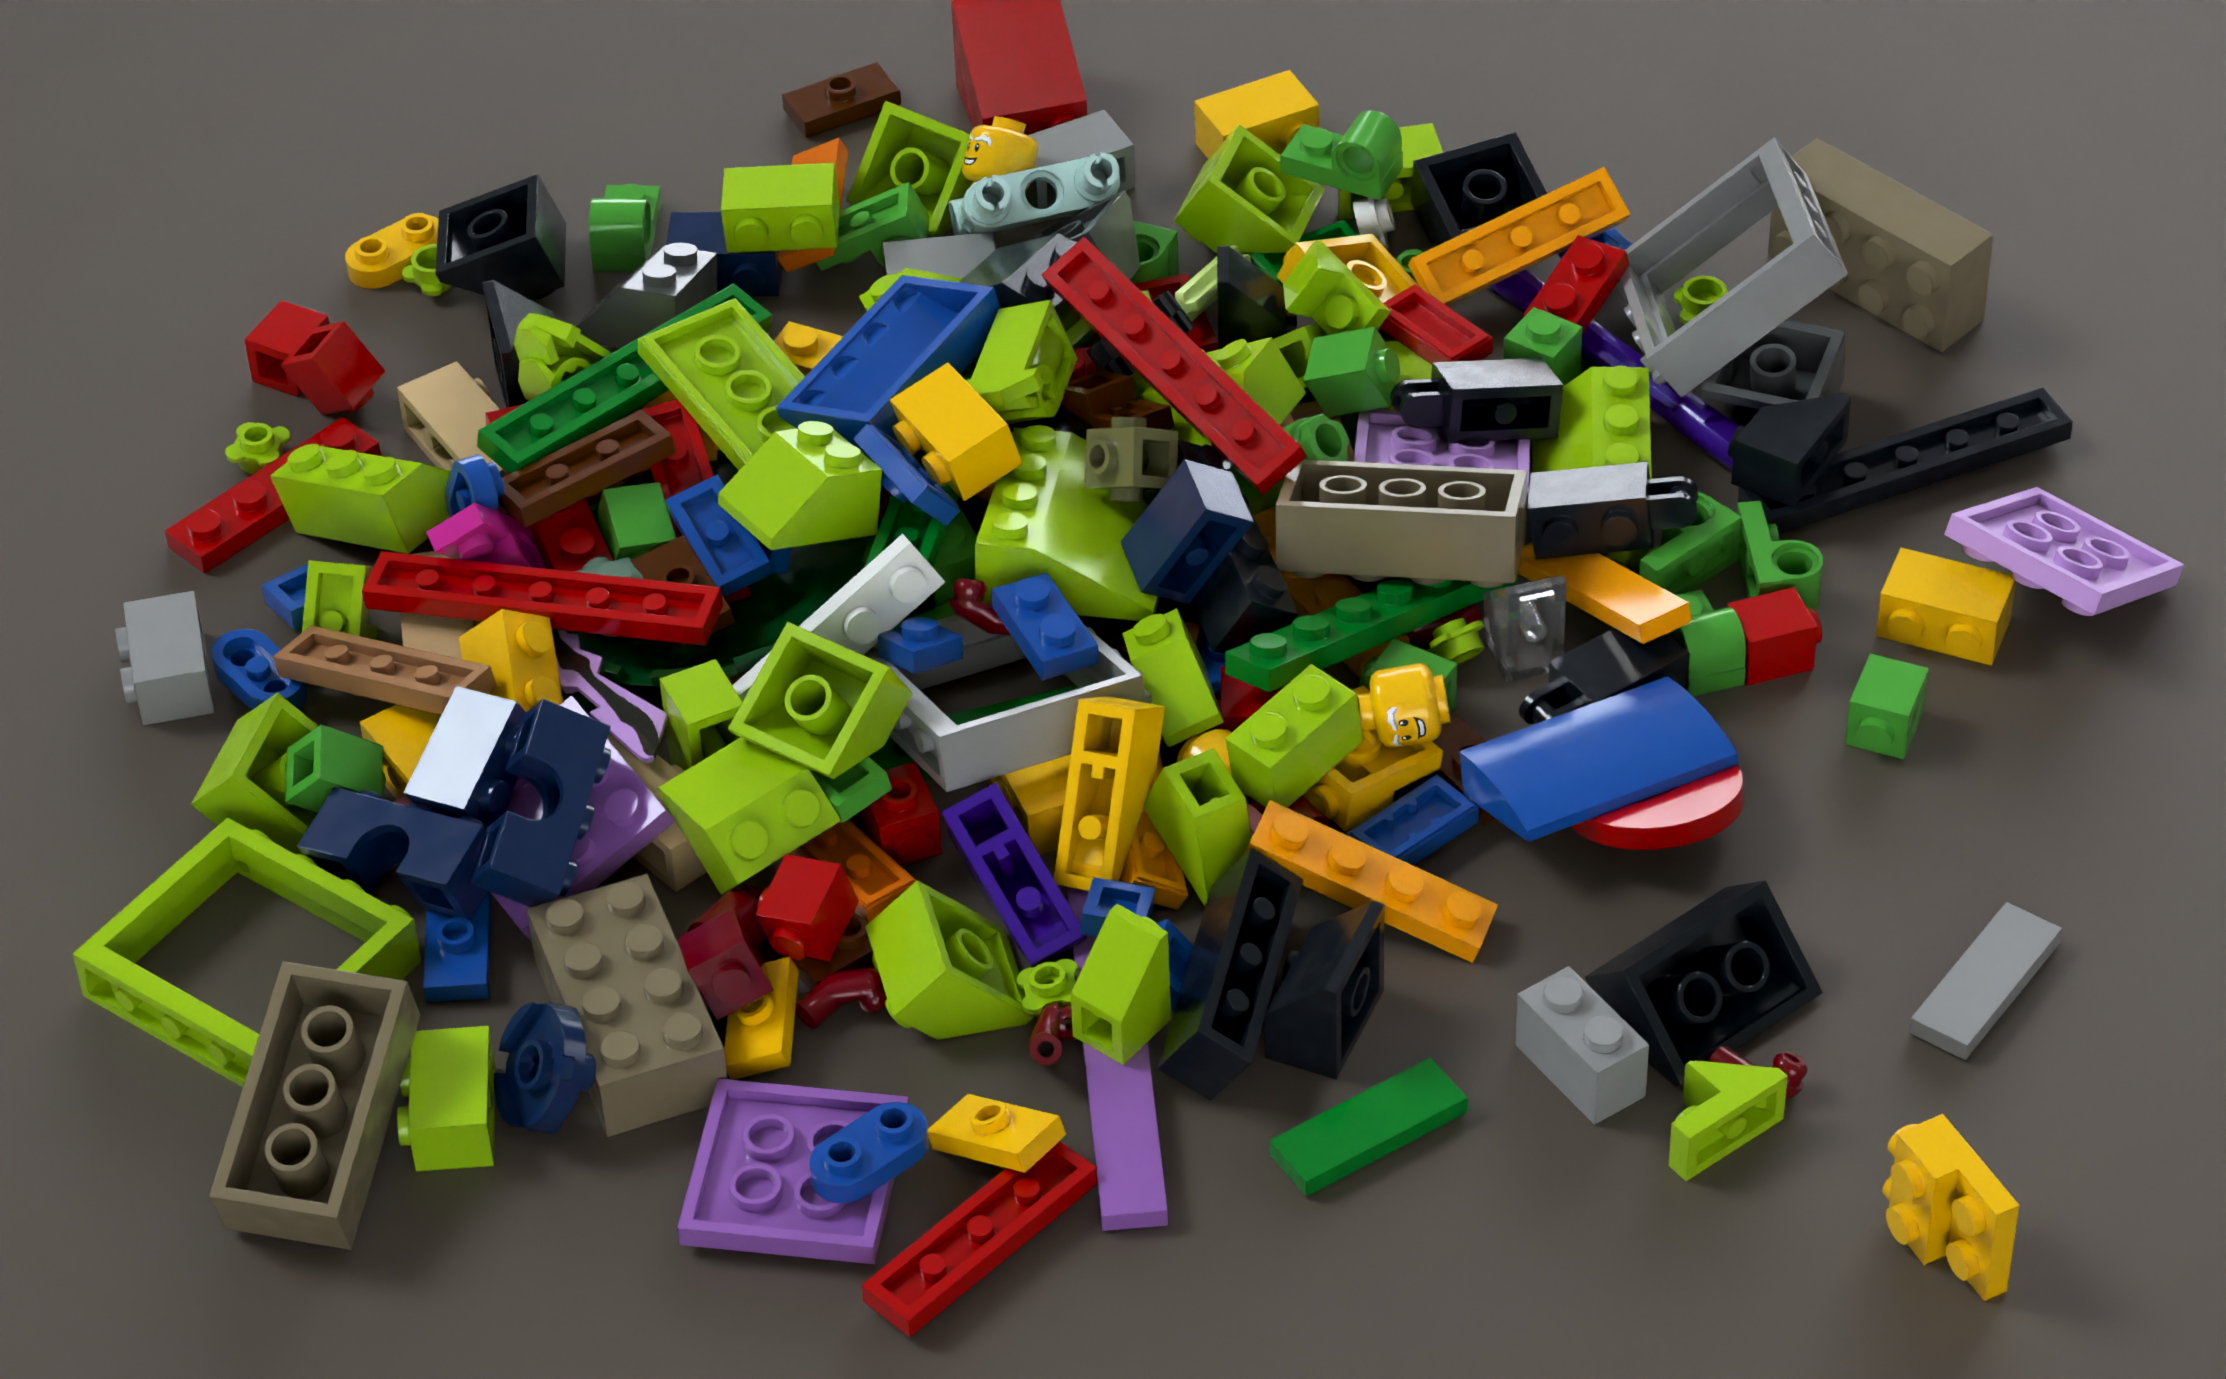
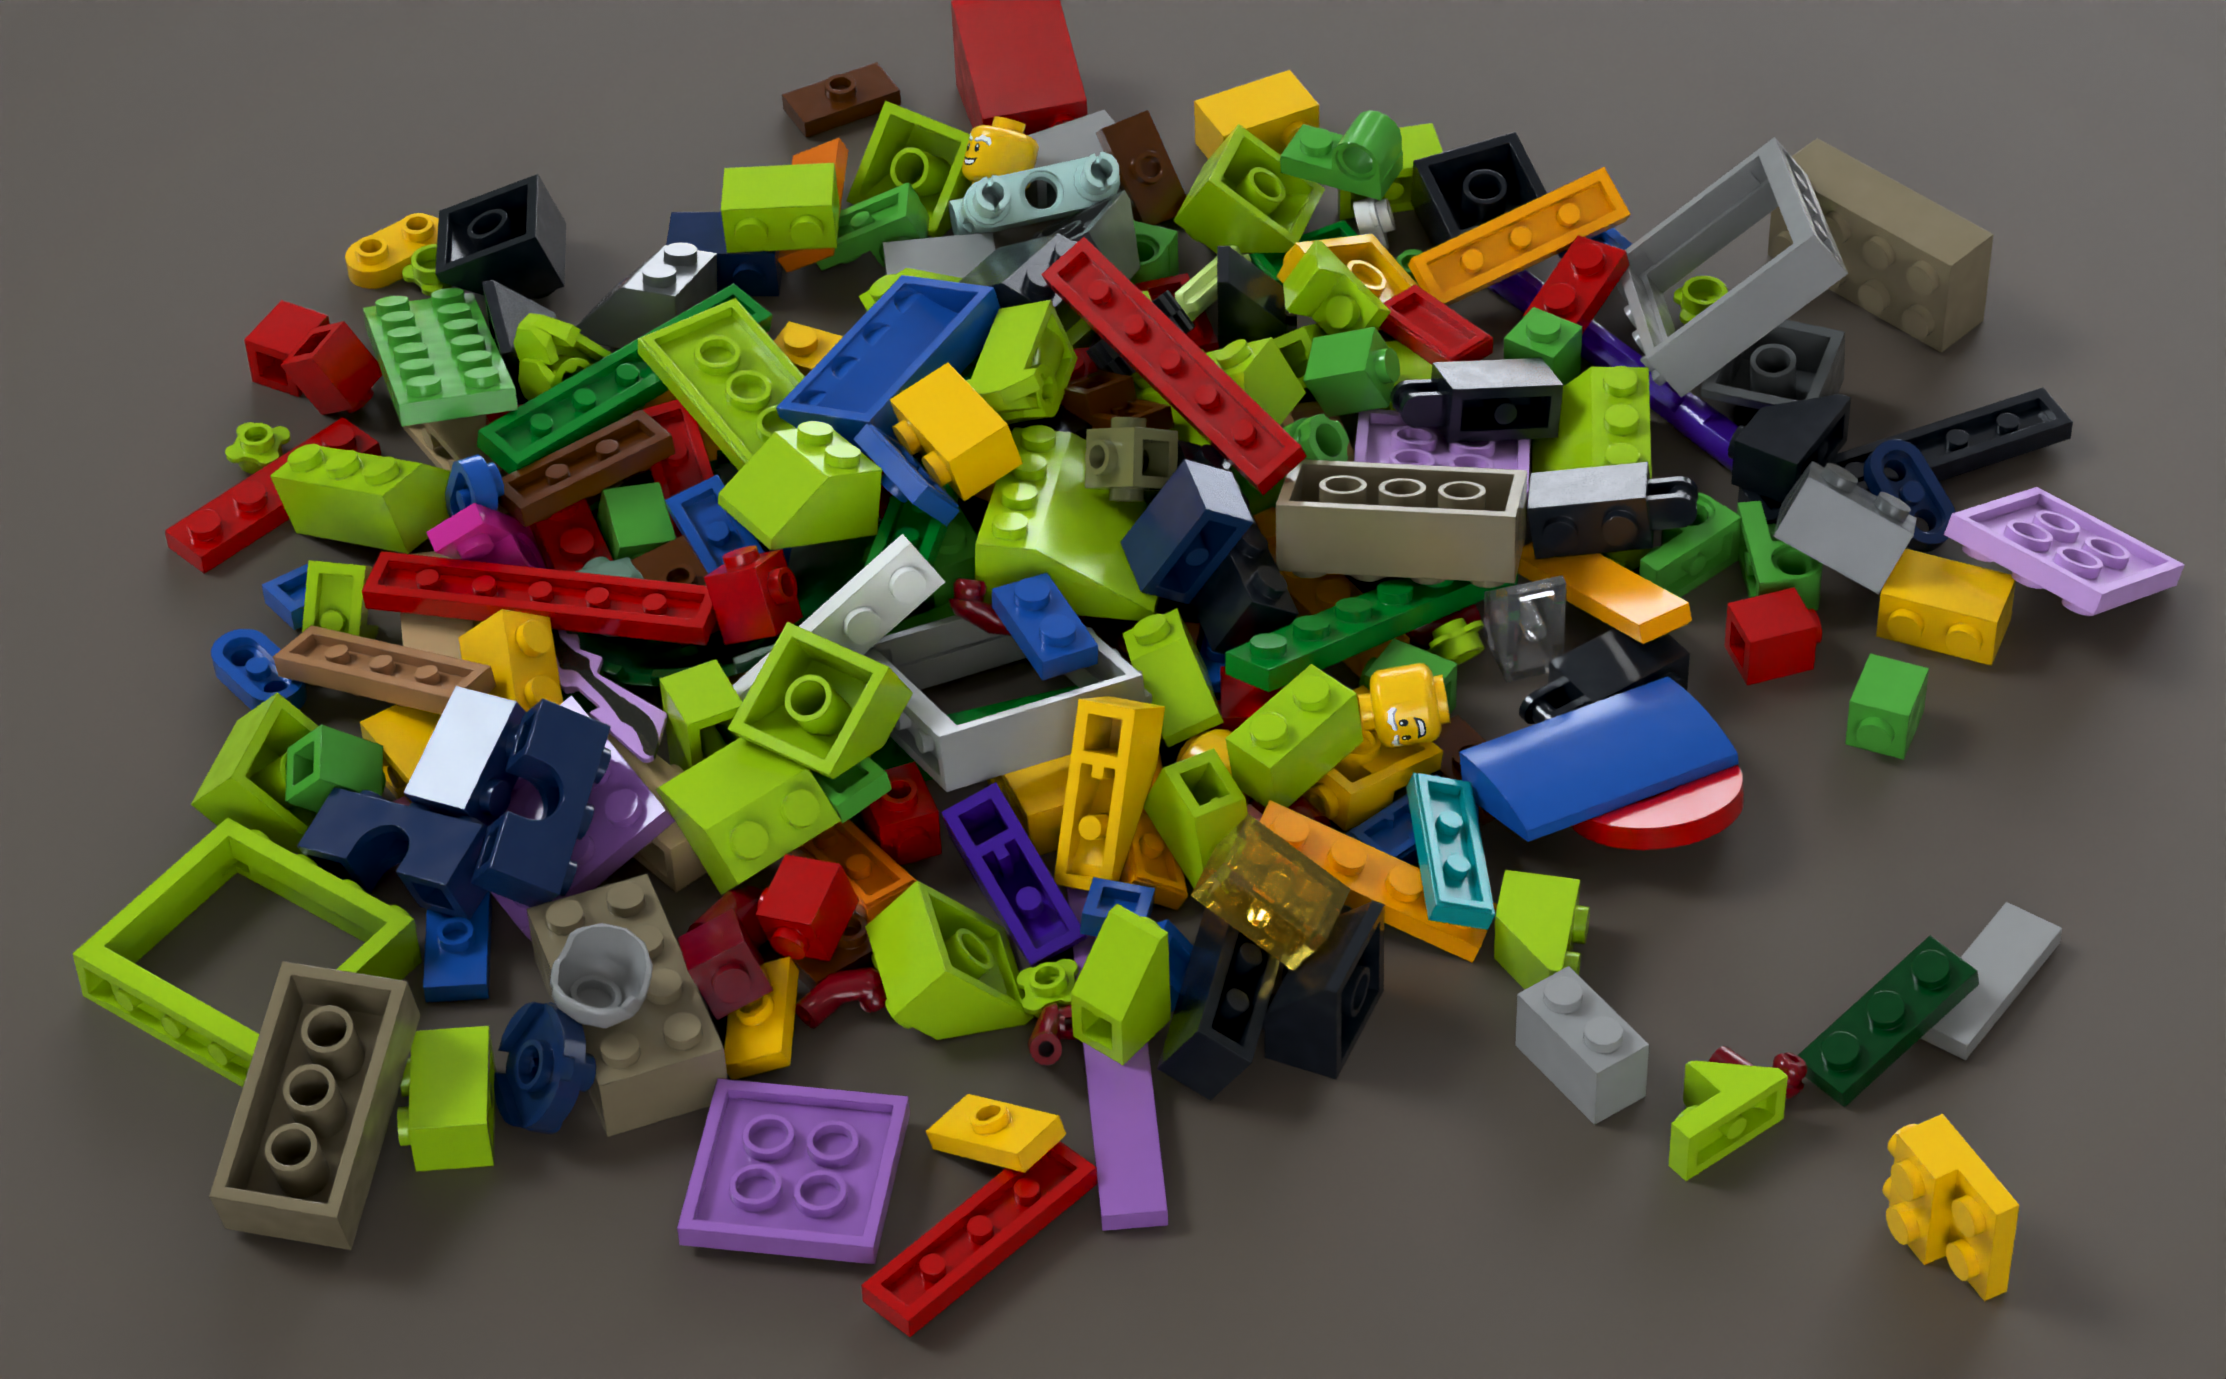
(166, 658): light grey brick -> none
(438, 357): none -> bright green plate
(601, 975): none -> light grey hair
(623, 226): bright green plate -> none
(753, 594): none -> red brick
(876, 1149): blue plate -> none
(920, 645): blue plate -> none
(1144, 168): none -> reddish brown plate
(1271, 892): none -> clear yellow brick
(1368, 1126): green tile -> none
(1450, 851): none -> teal tile
(1538, 925): none -> lime slope
(1709, 978): black slope -> none
(1714, 646): bright green plate -> none
(1845, 525): none -> slope
(1888, 1020): none -> dark green plate
(1915, 487): none -> dark blue plate

